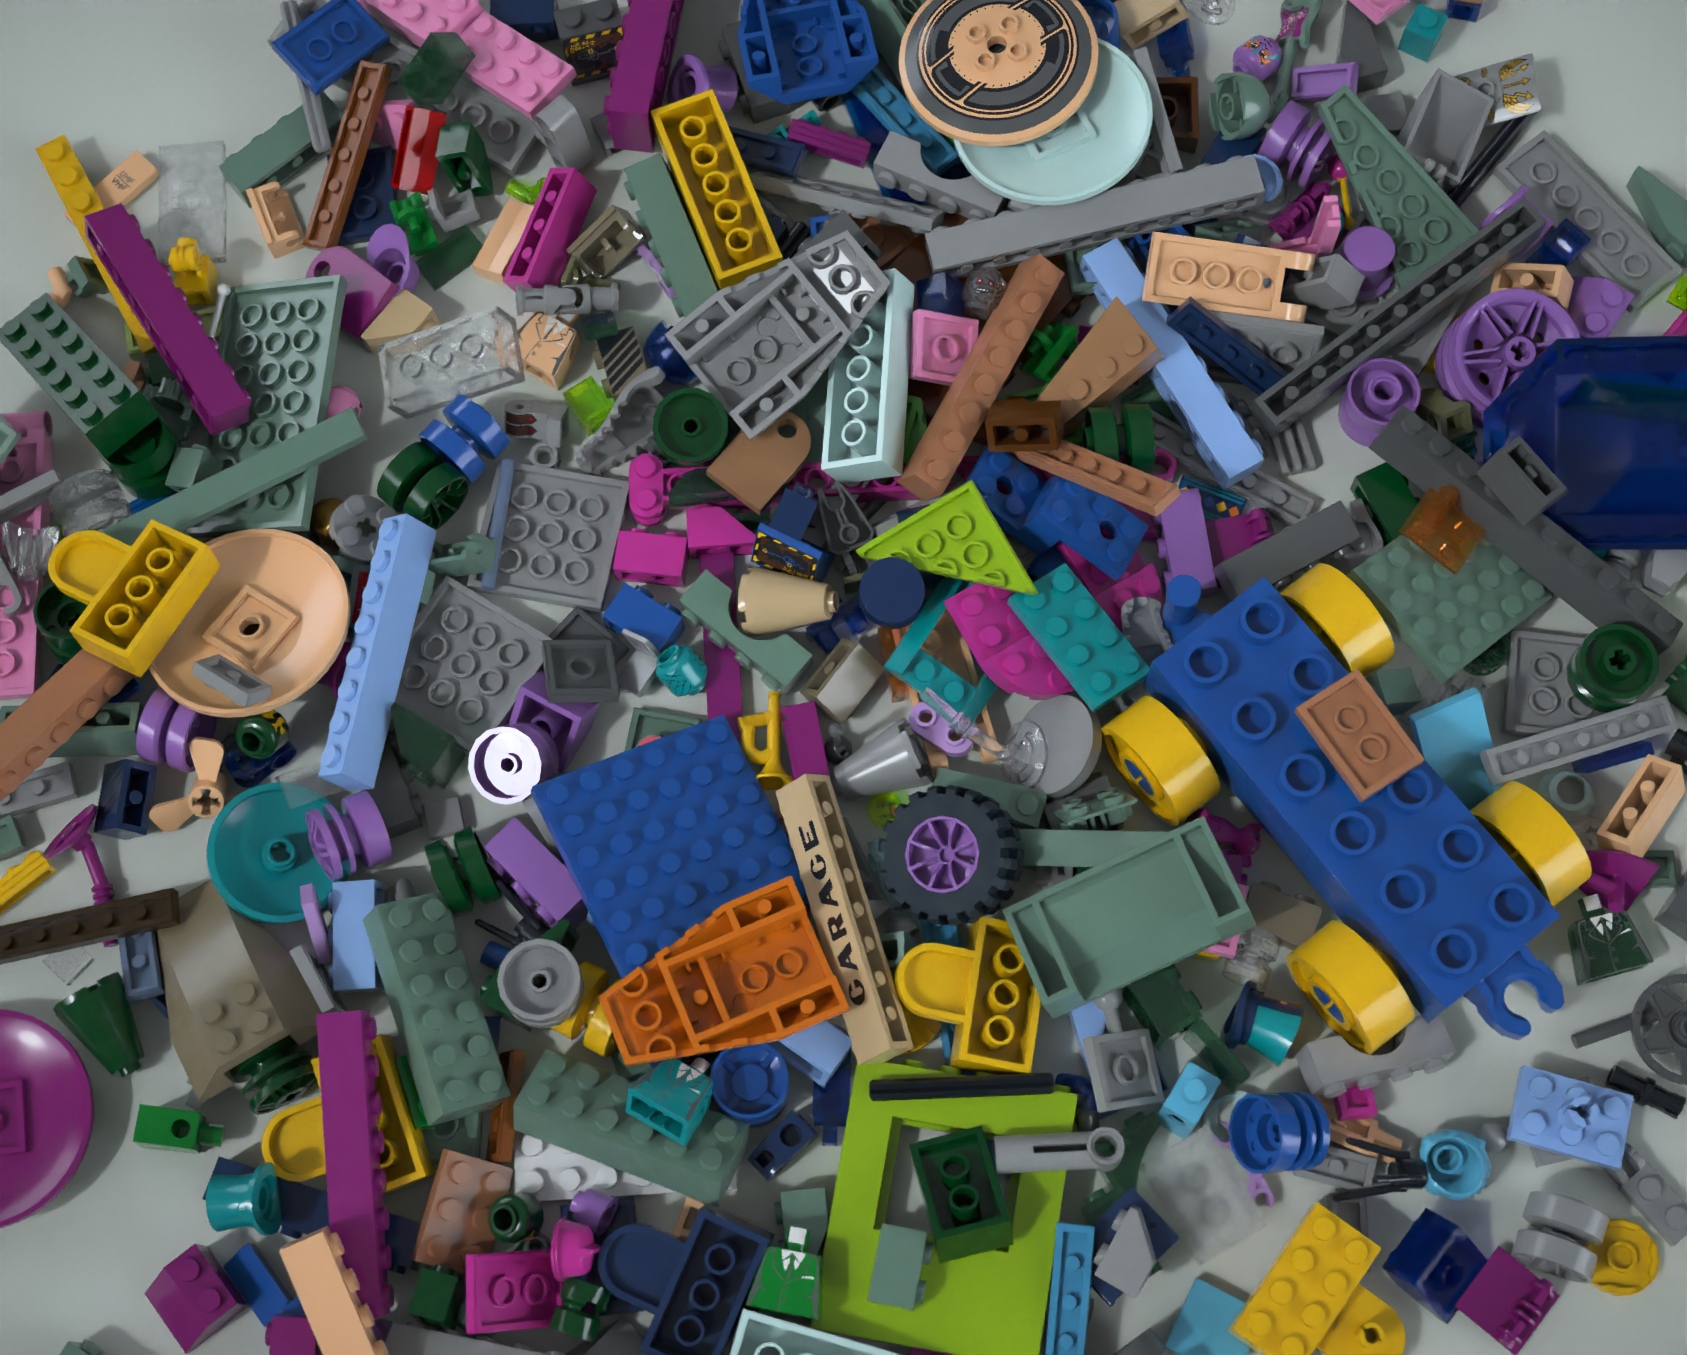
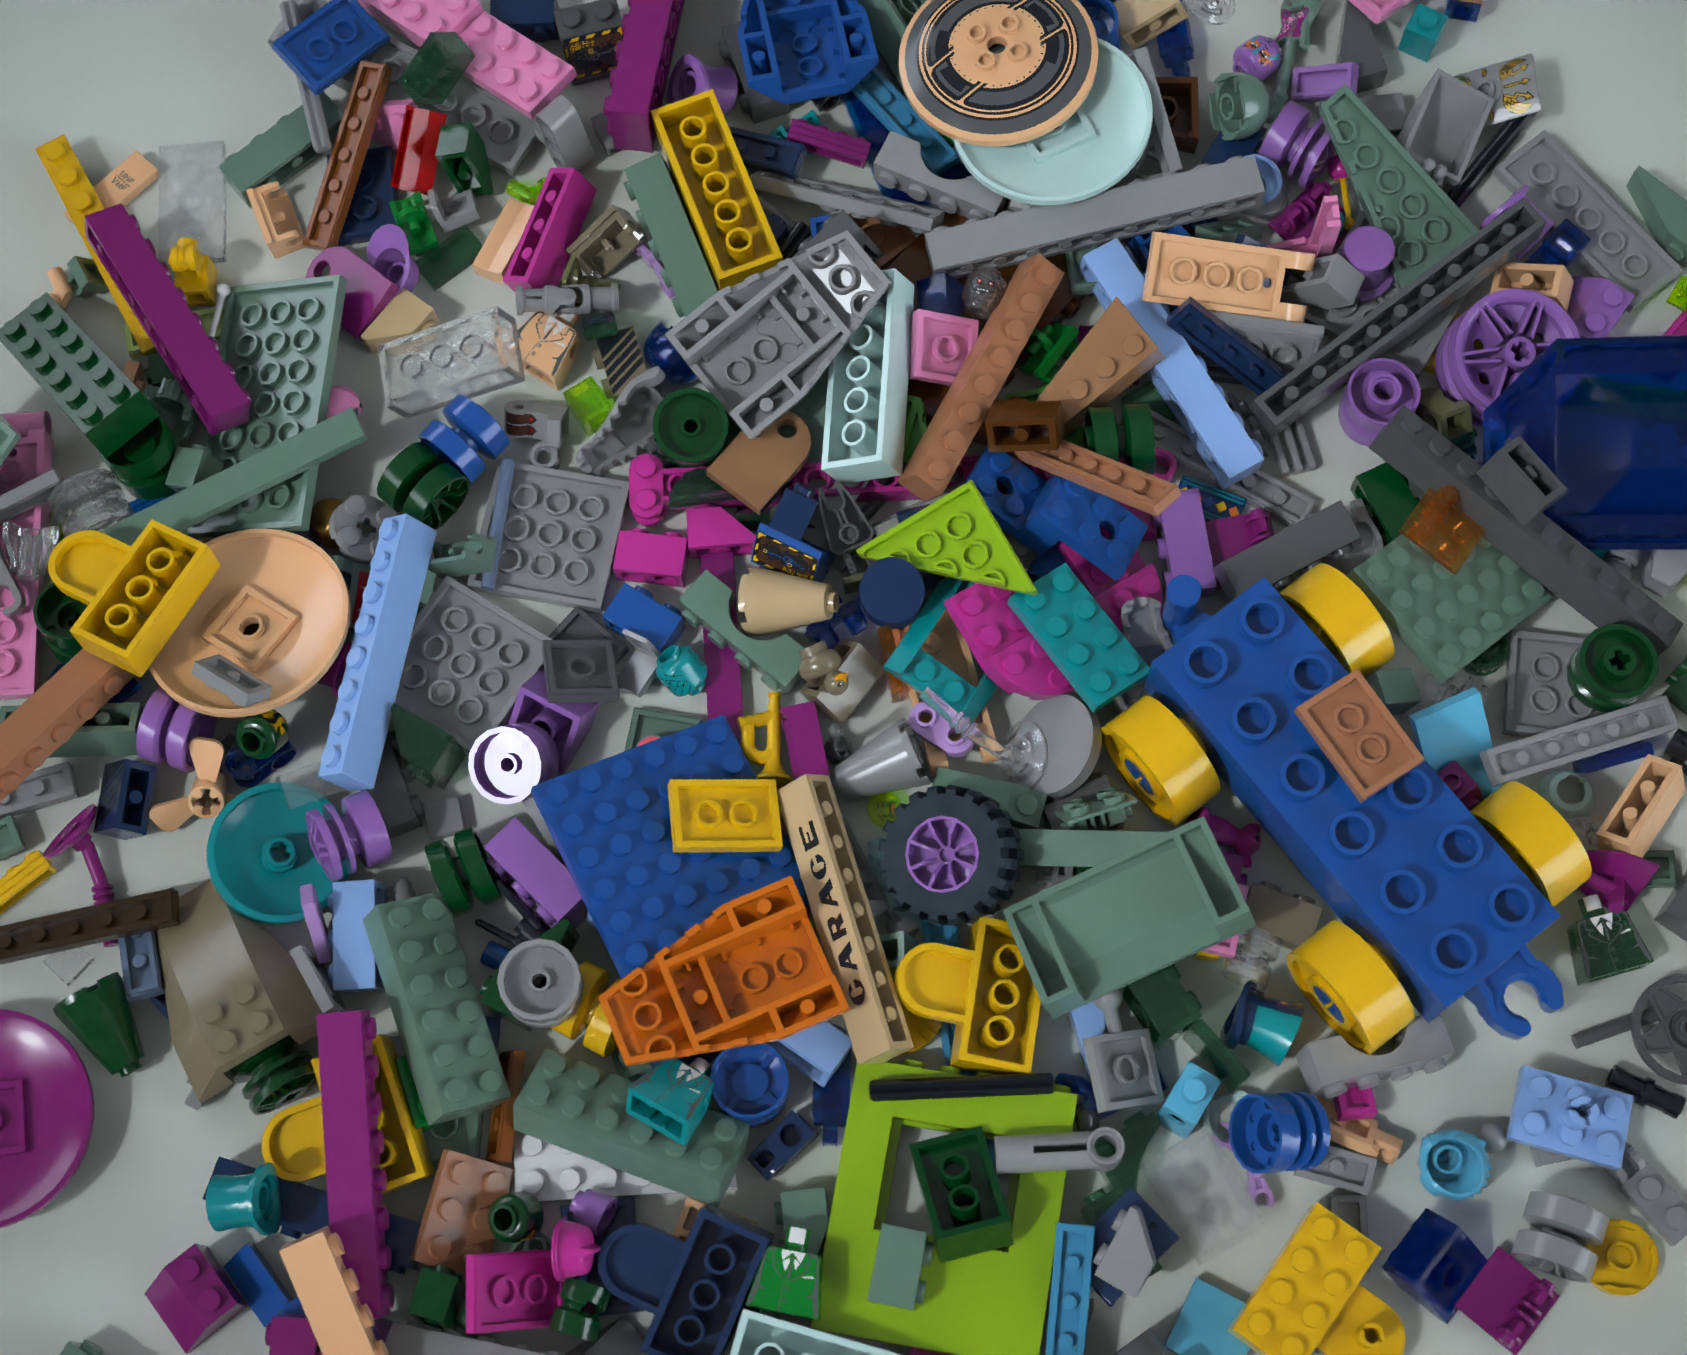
(160, 1126): green torso -> none
(724, 815): none -> yellow plate
(820, 662): none -> dark tan animal
(1401, 1174): black plant -> none
(1461, 784): none -> magenta bracket

